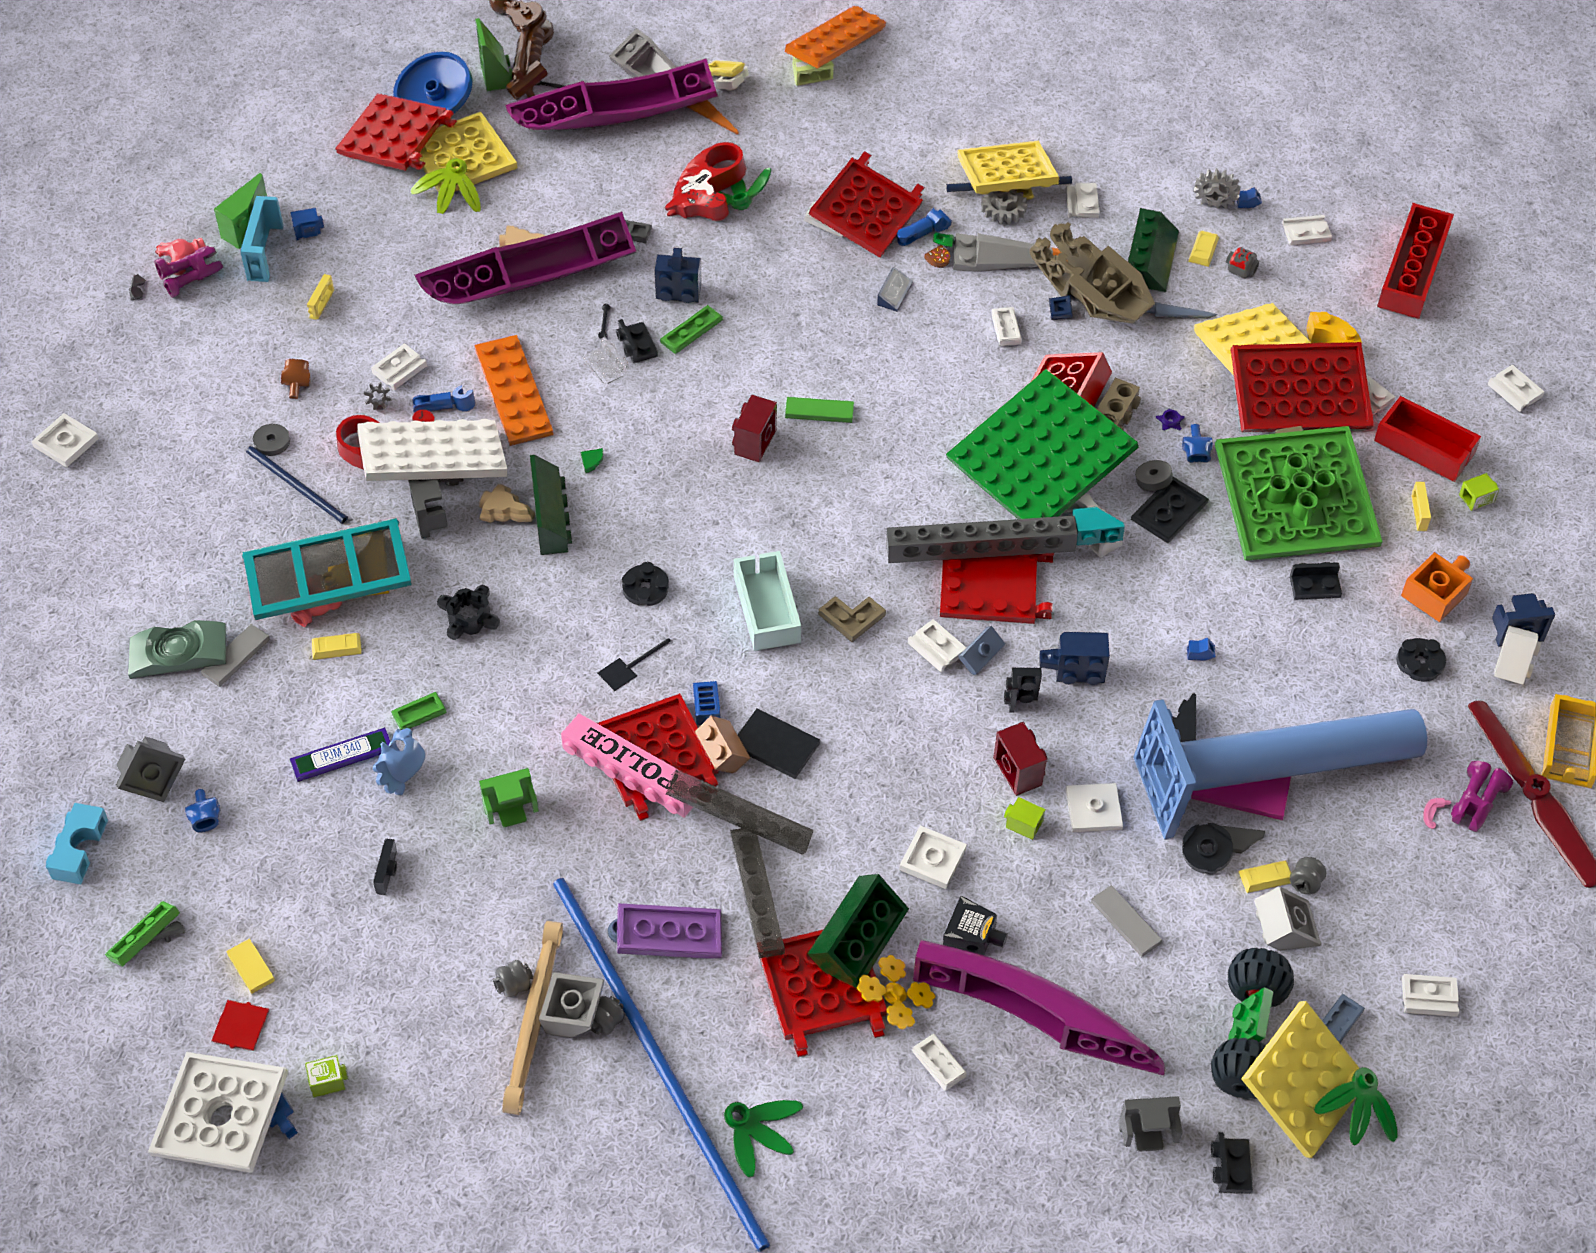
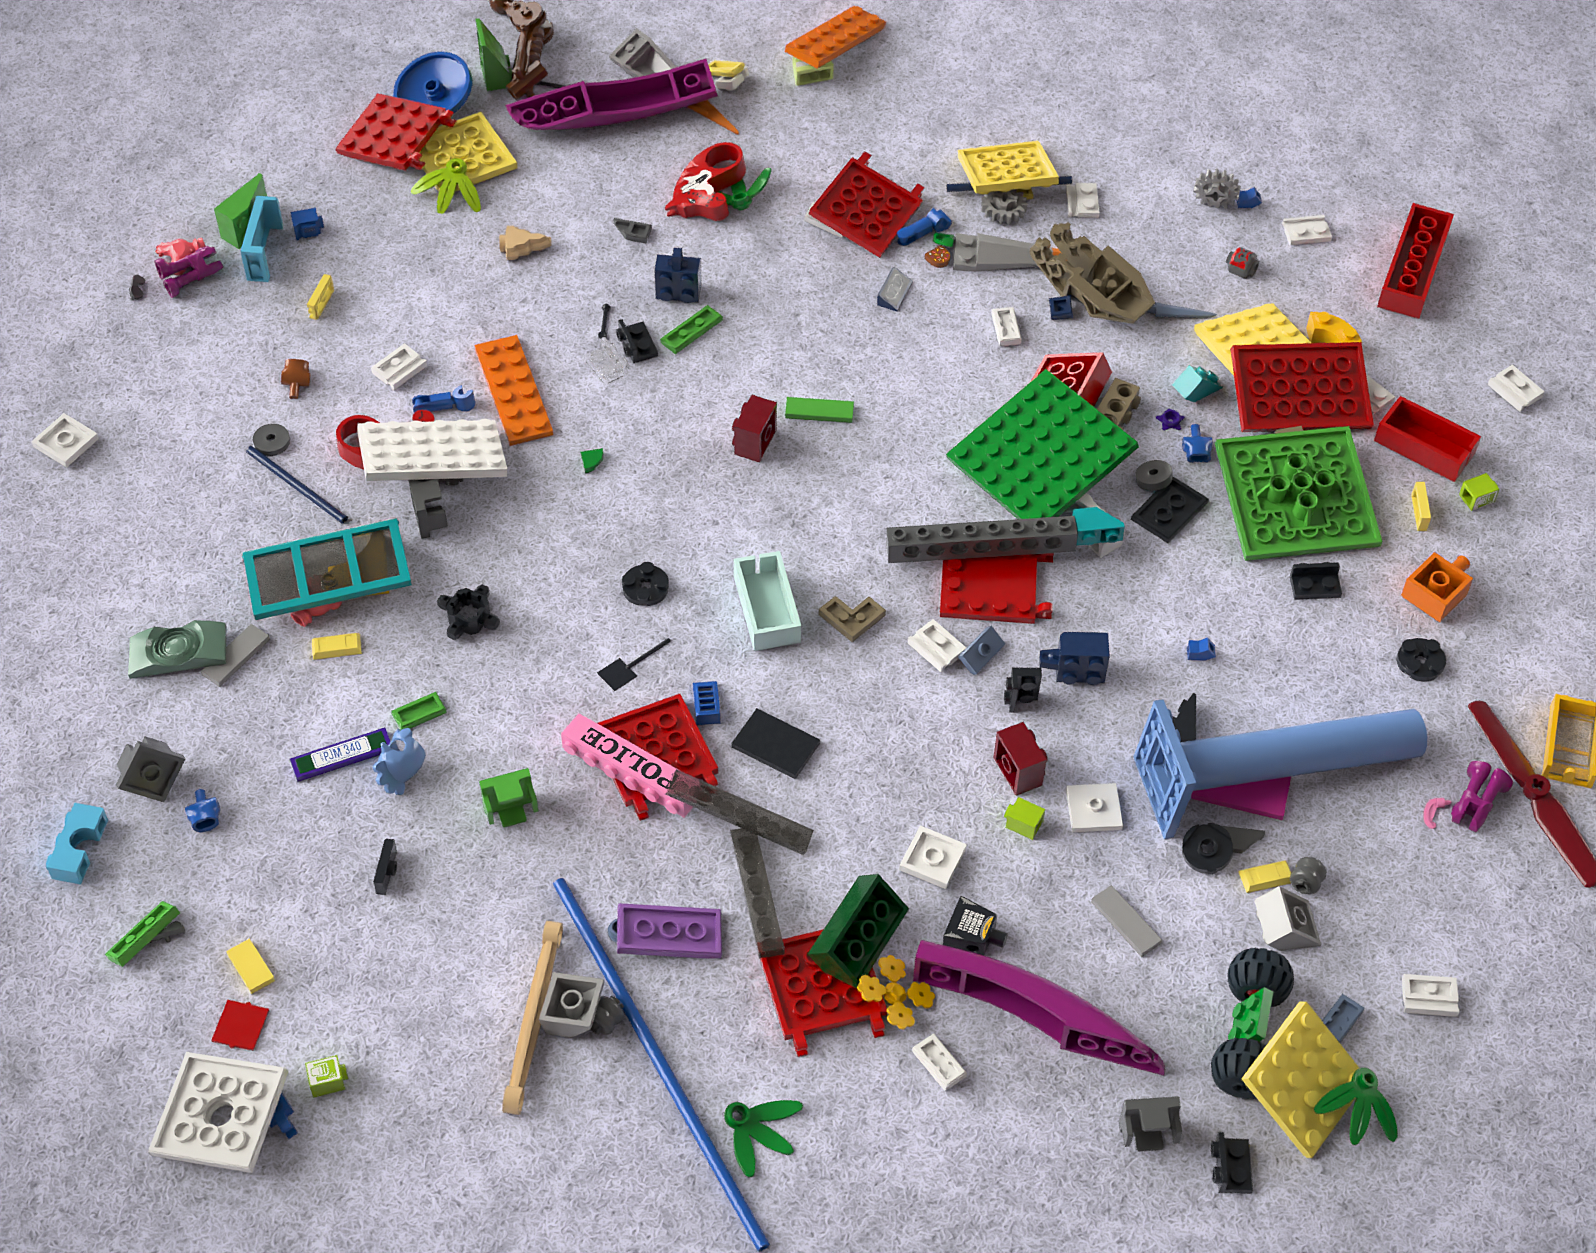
(378, 389): dark grey gear -> none
(503, 506): tan rock -> none
(512, 978): dark grey piece -> none
(529, 262): magenta slope -> none
(550, 507): dark green slope -> none
(722, 744): medium nougat brick -> none
(1153, 248): dark green slope -> none
(1196, 383): none -> teal slope
(1204, 248): light yellow tile -> none
(1516, 655): white piece -> none
(1529, 615): dark blue panel -> none

